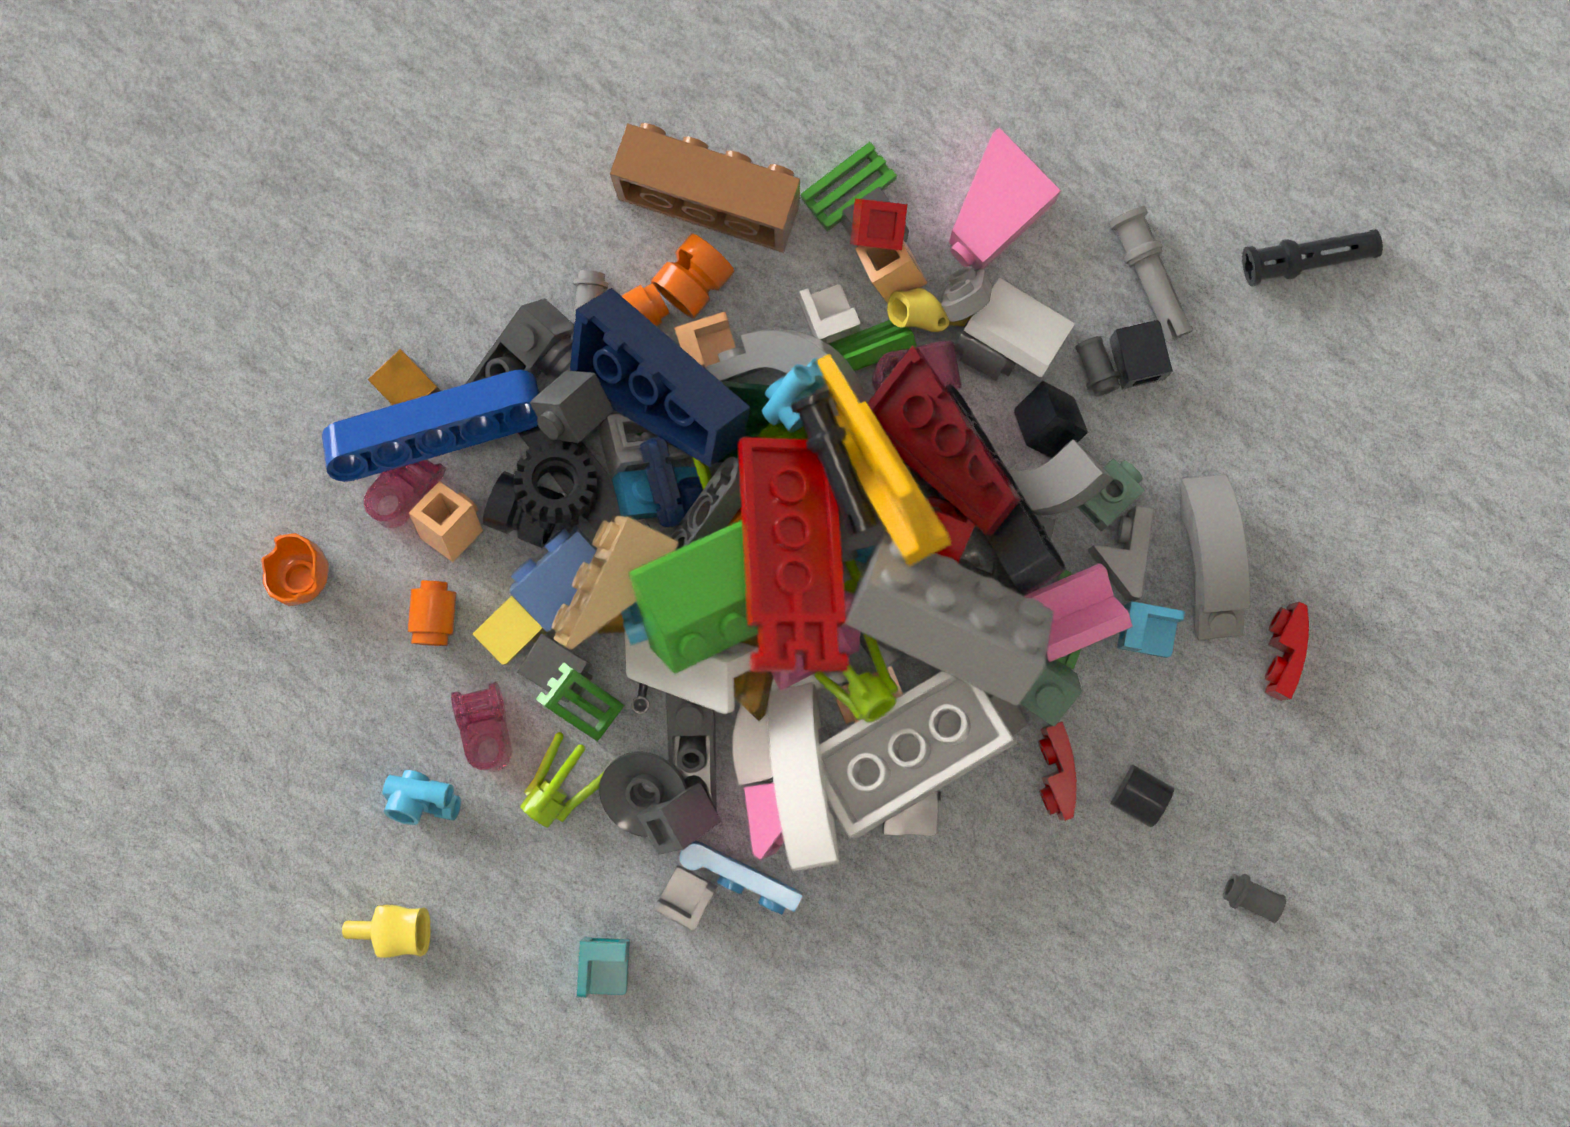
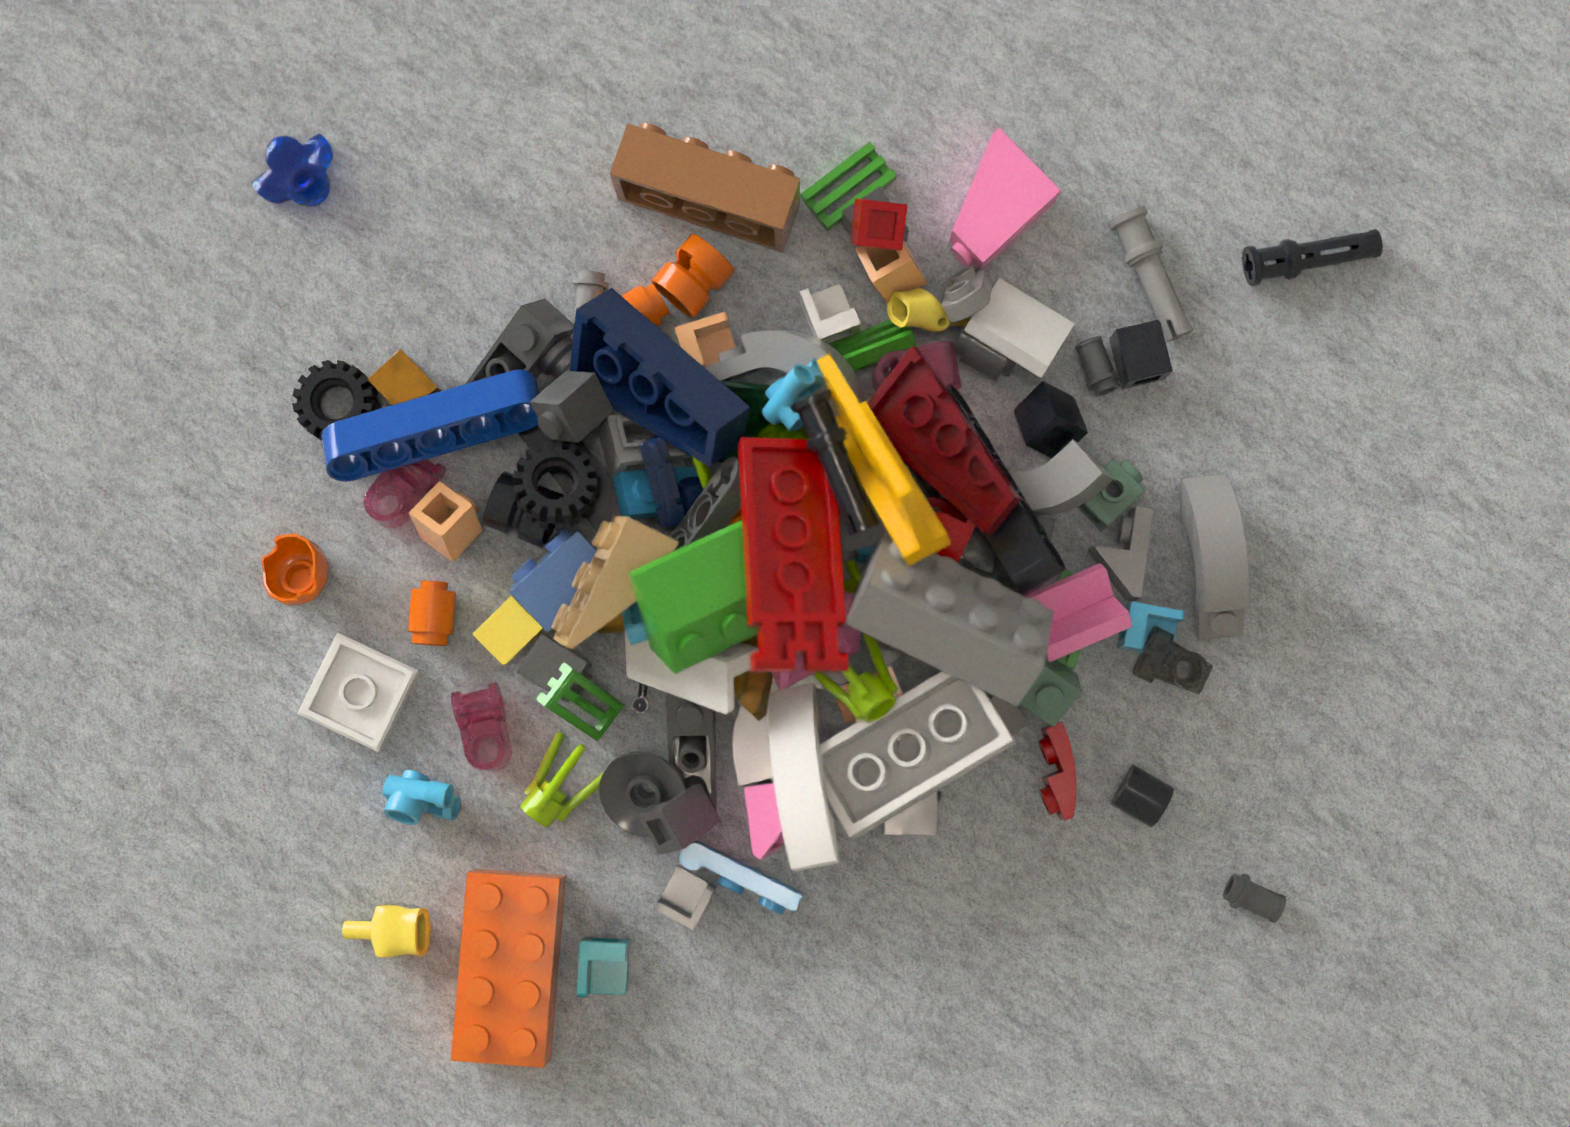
(292, 168): none -> clear blue plate
(323, 379): none -> black tyre
(358, 692): none -> white tile
(508, 968): none -> orange brick
(1161, 658): none -> clear smoke plate
(1291, 637): red slope -> none

